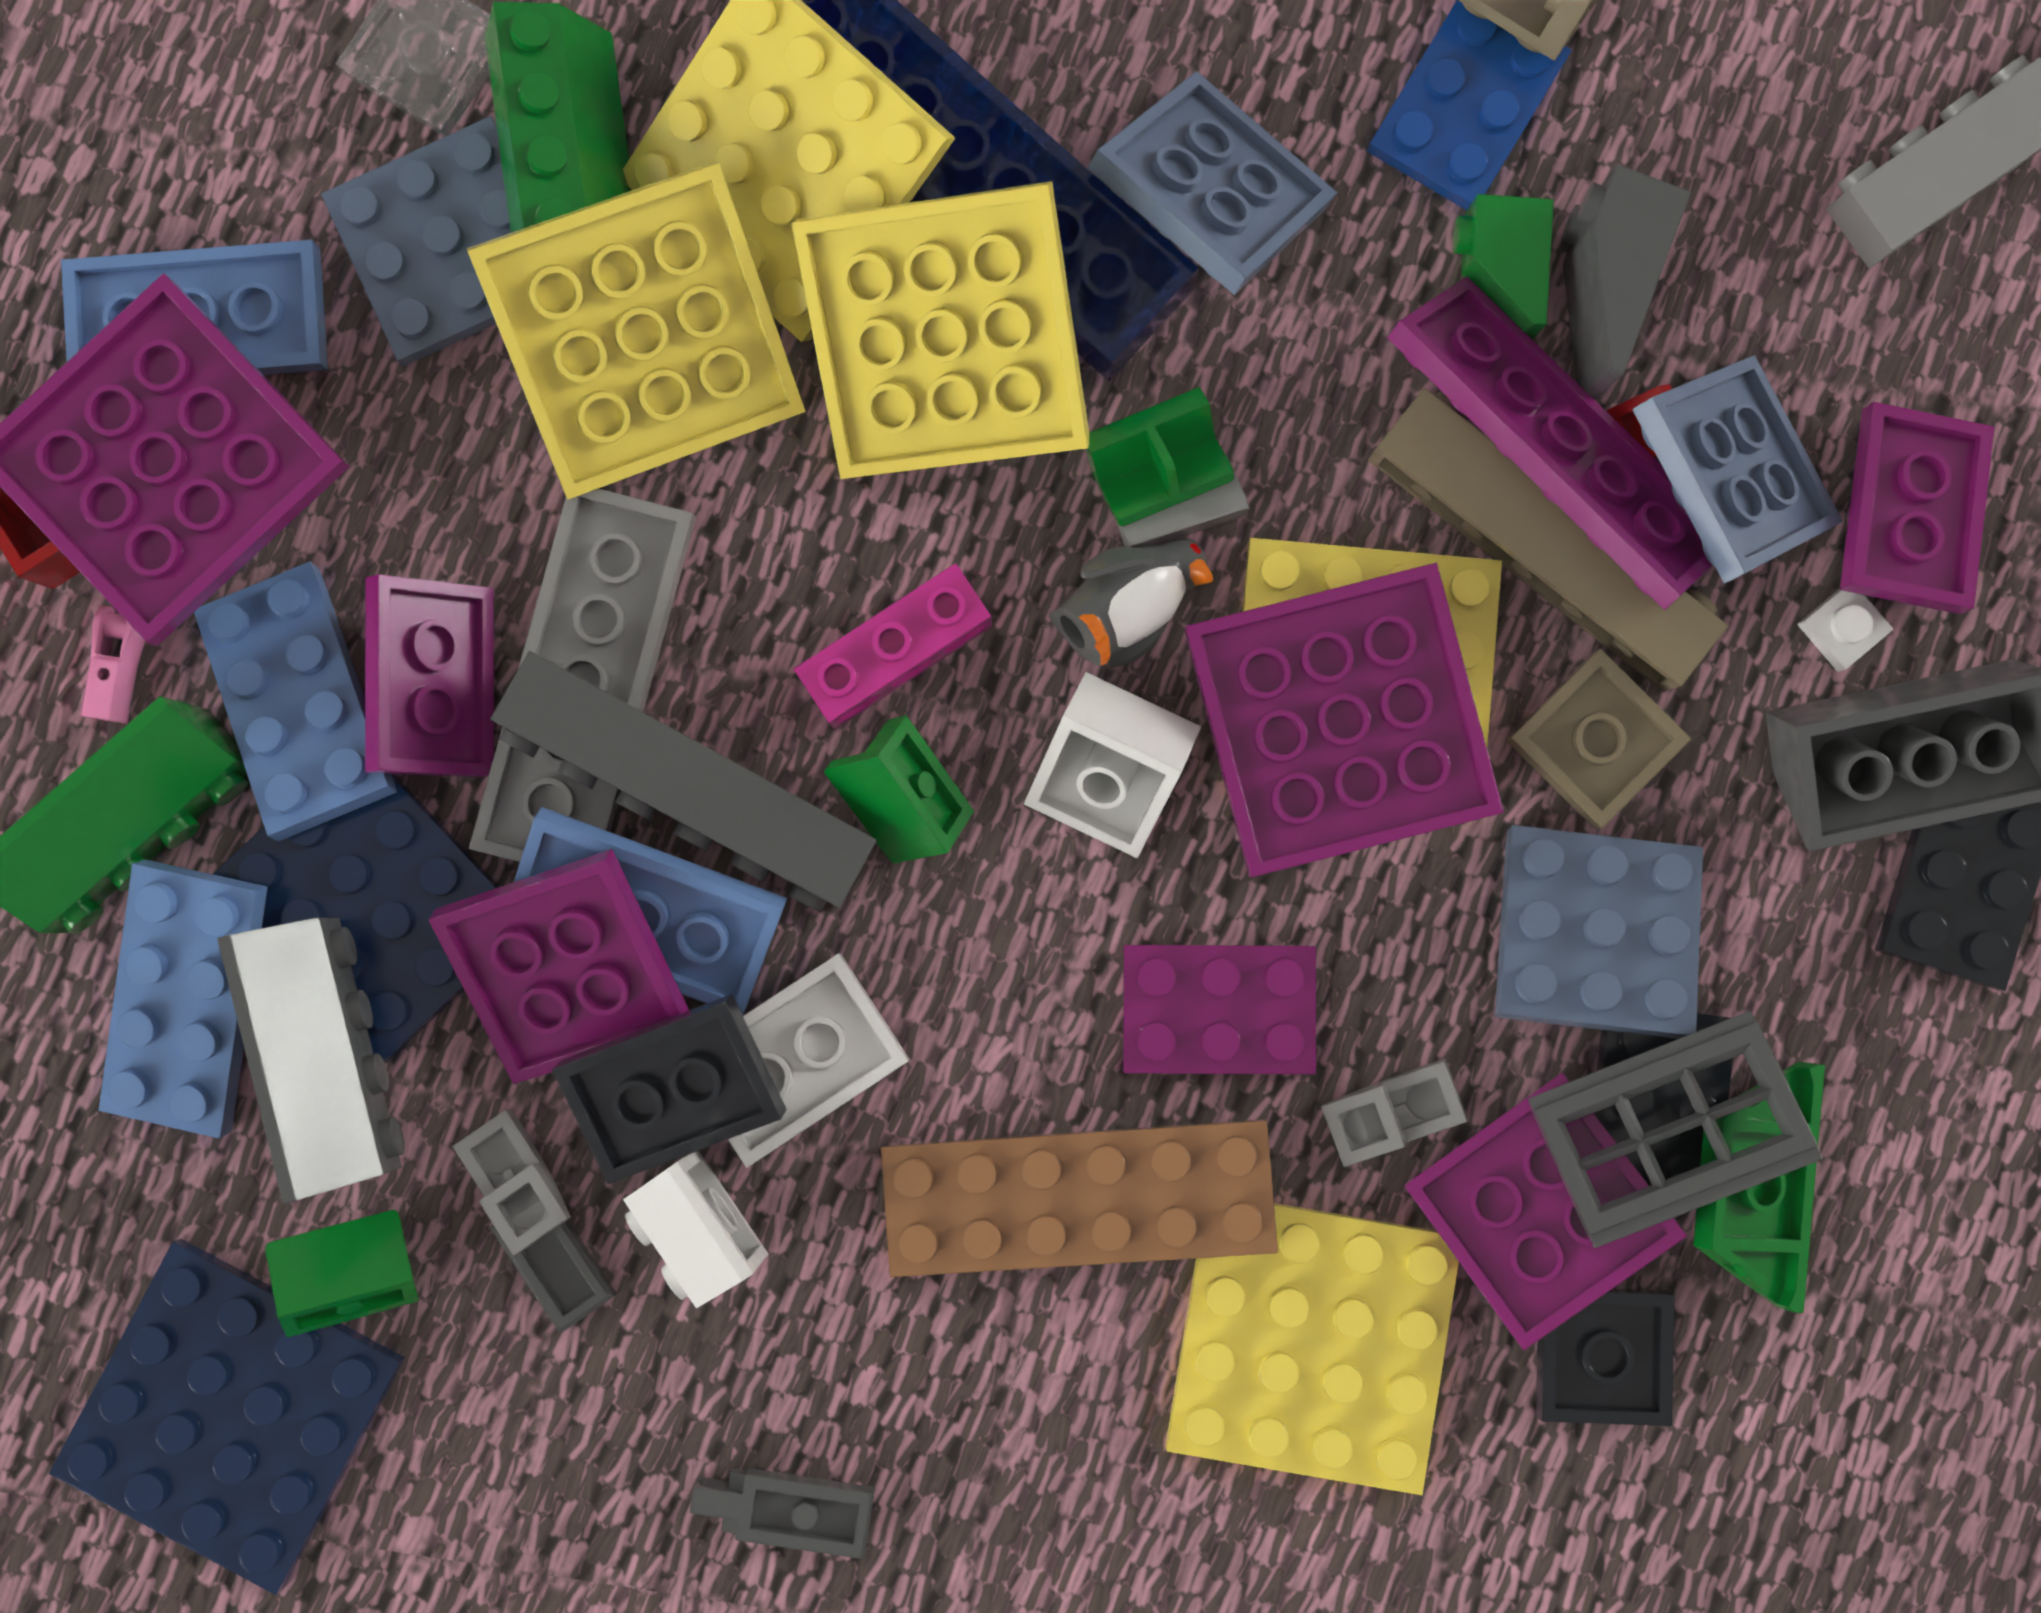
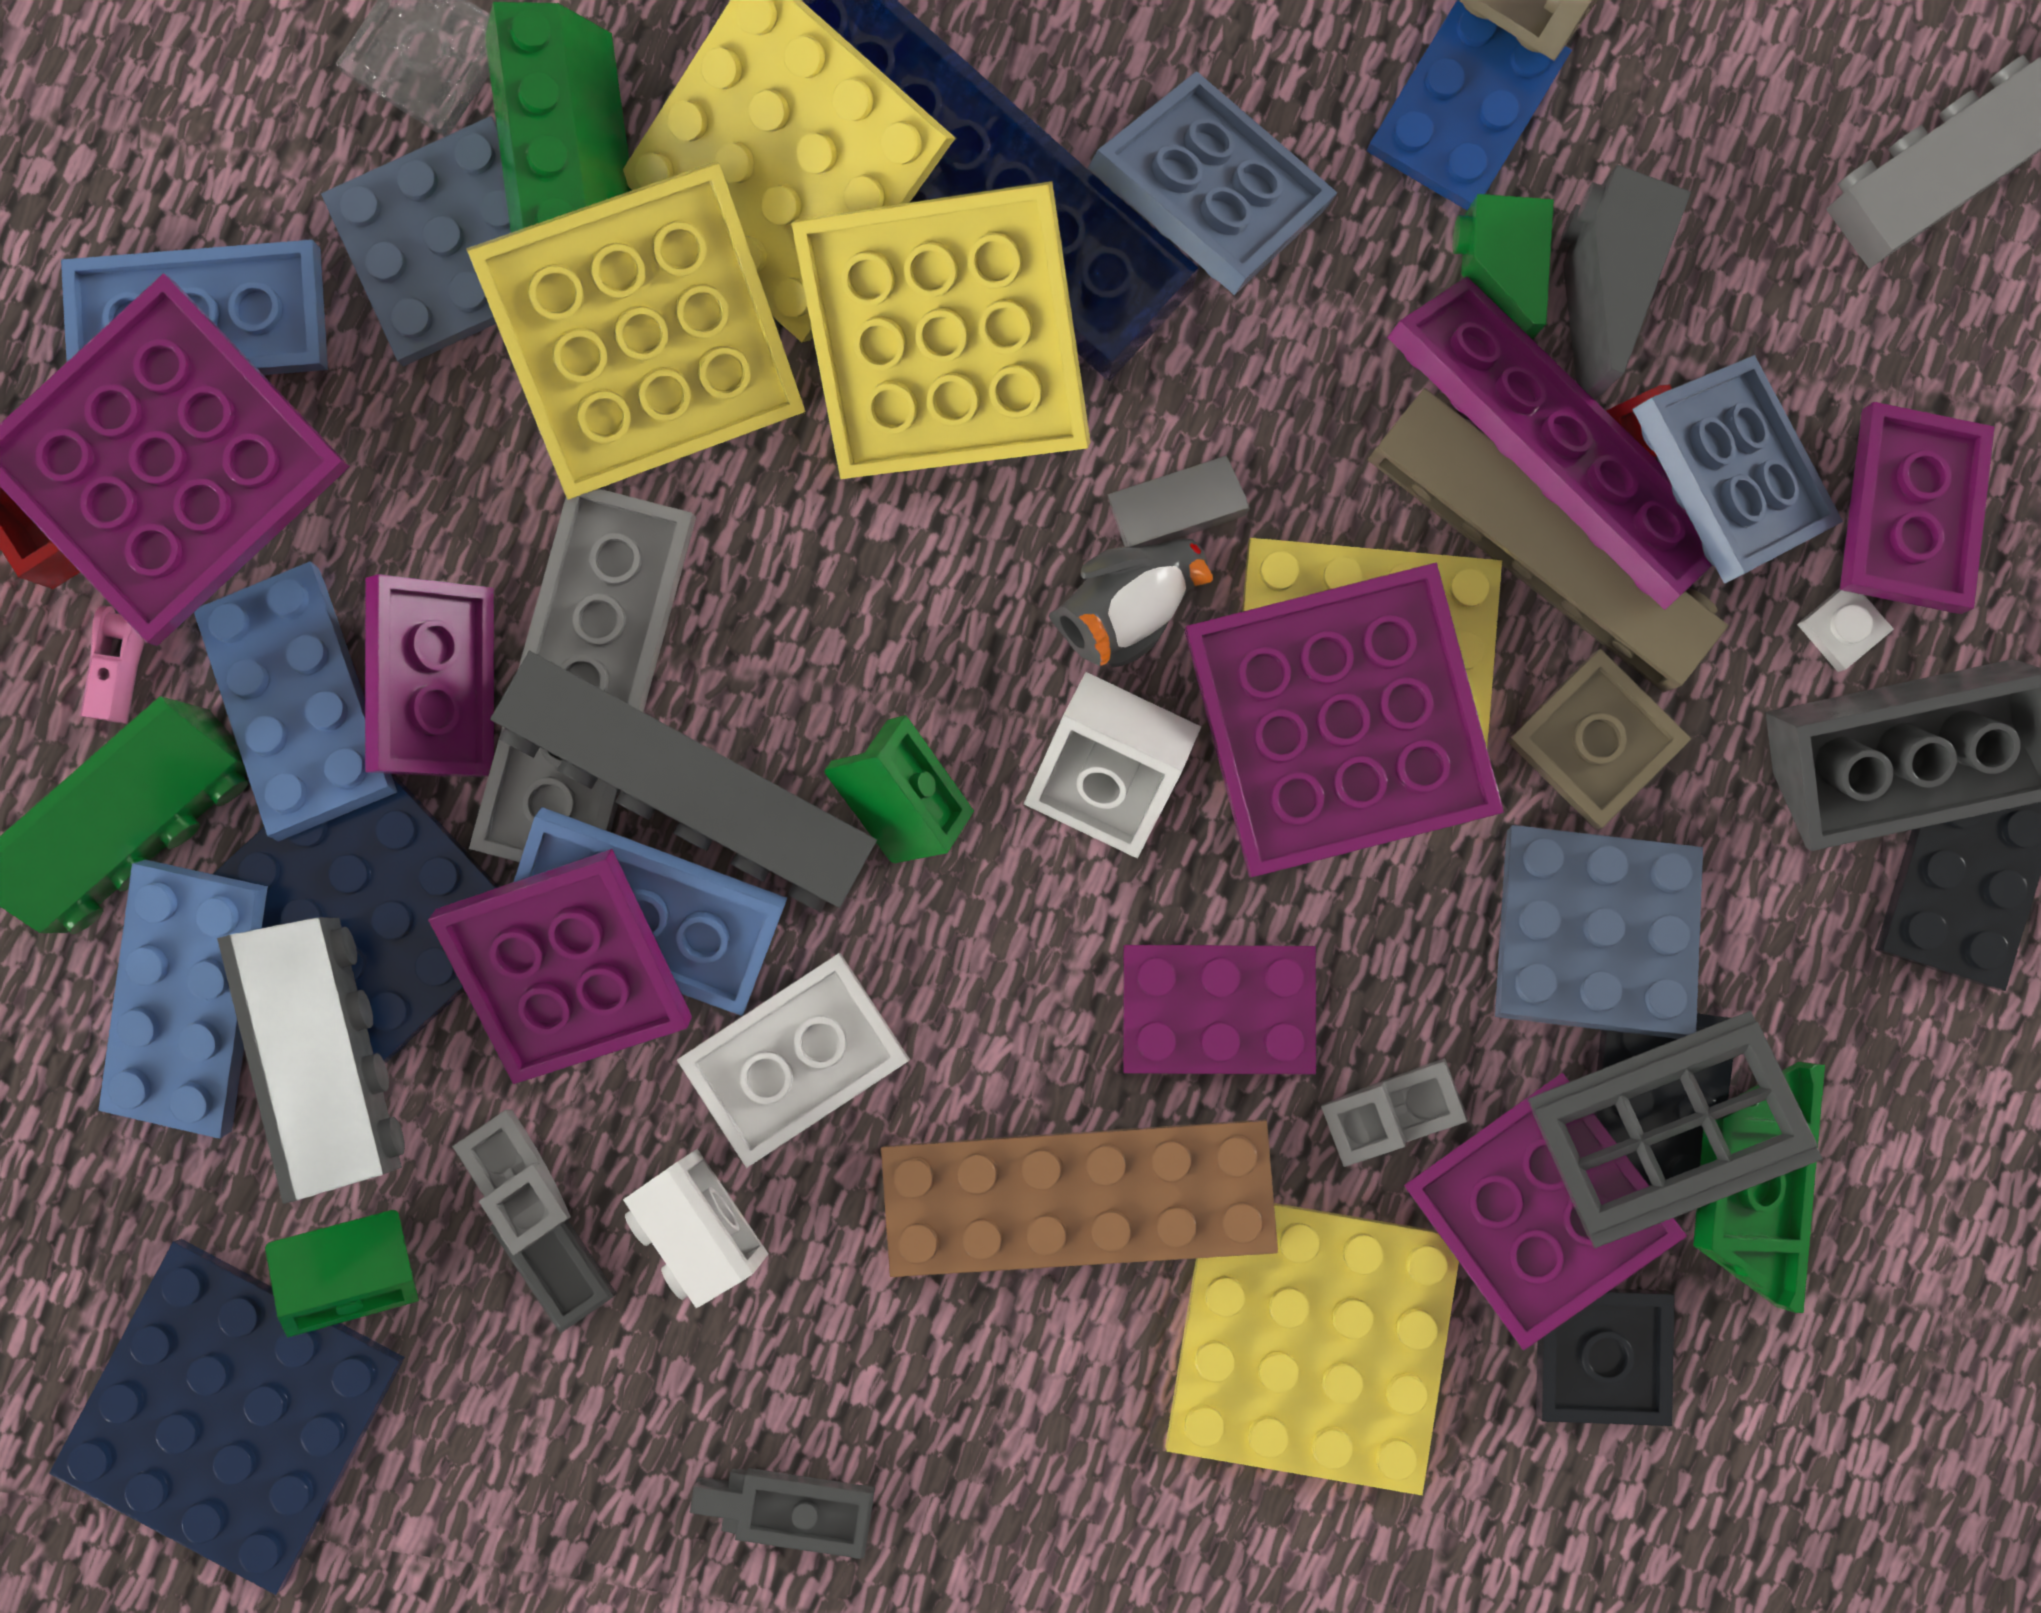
(670, 1089): black plate -> none
(894, 646): dark pink brick -> none
(1158, 457): green panel -> none

